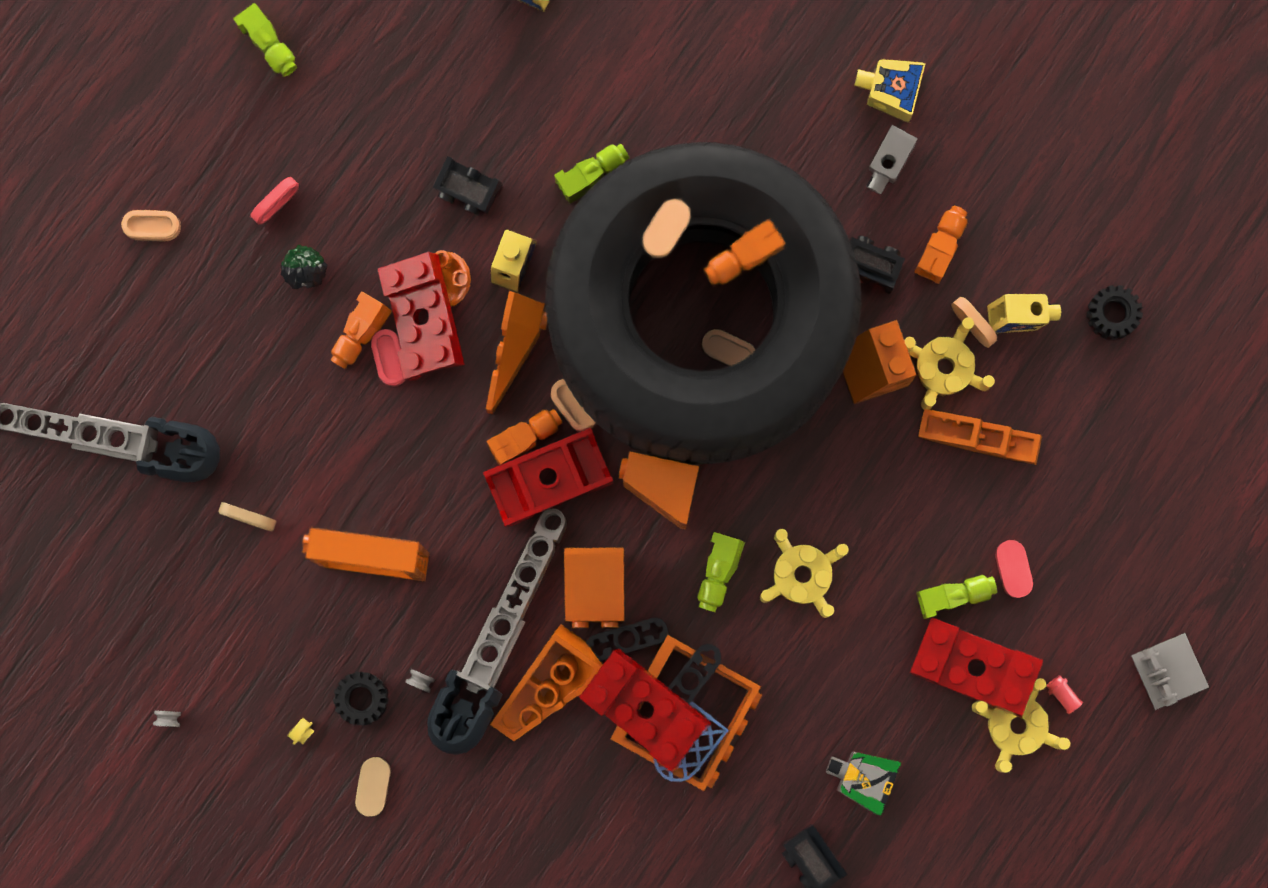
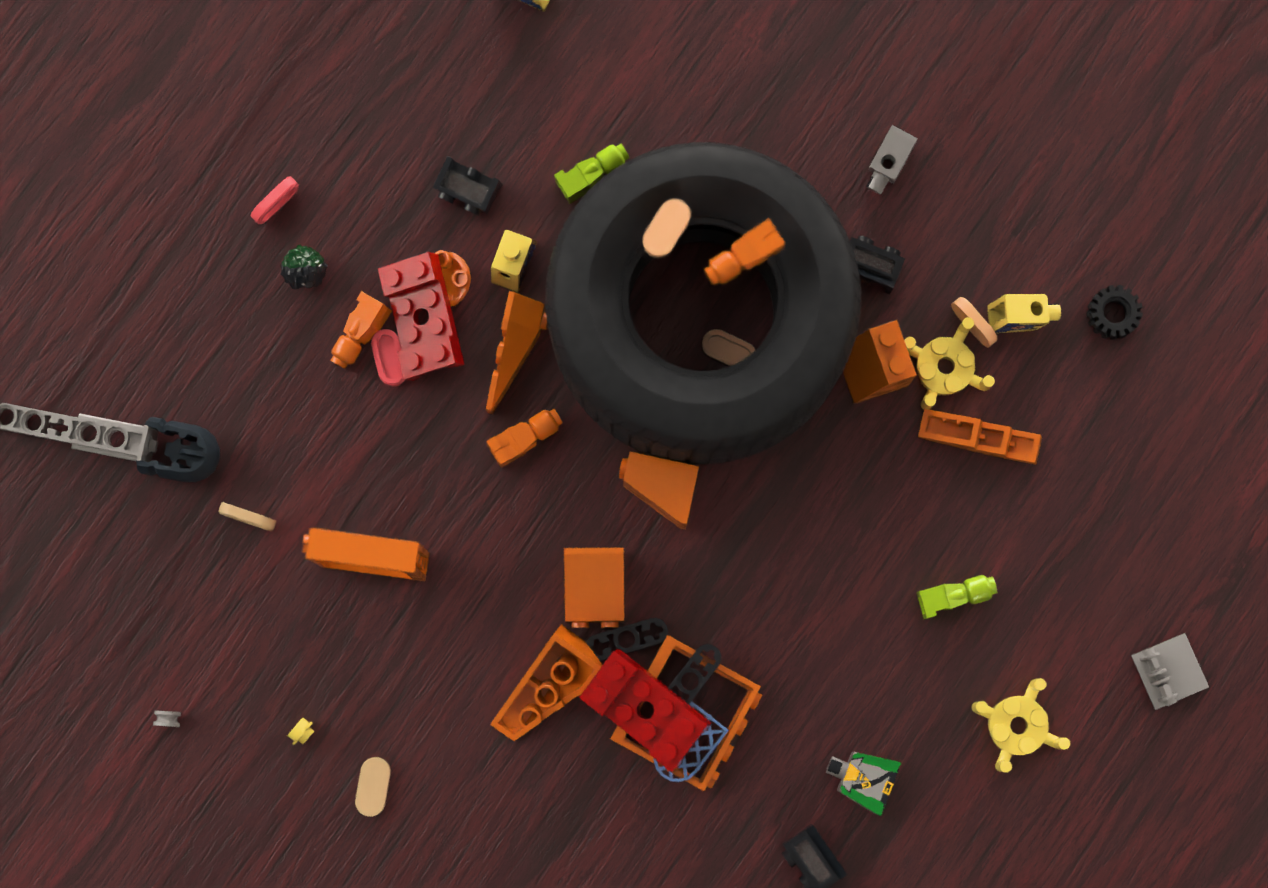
(151, 225): light nougat tile -> none
(266, 40): lime piece -> none
(343, 693): black tyre -> none
(420, 680): light grey bush -> none
(451, 734): piece -> none
(518, 484): red piece -> none
(570, 408): light nougat tile -> none
(719, 570): lime piece -> none
(817, 564): light yellow plate -> none
(893, 86): torso -> none
(942, 245): orange piece -> none
(946, 658): red piece -> none
(1014, 569): coral tile -> none
(1064, 694): coral pin -> none

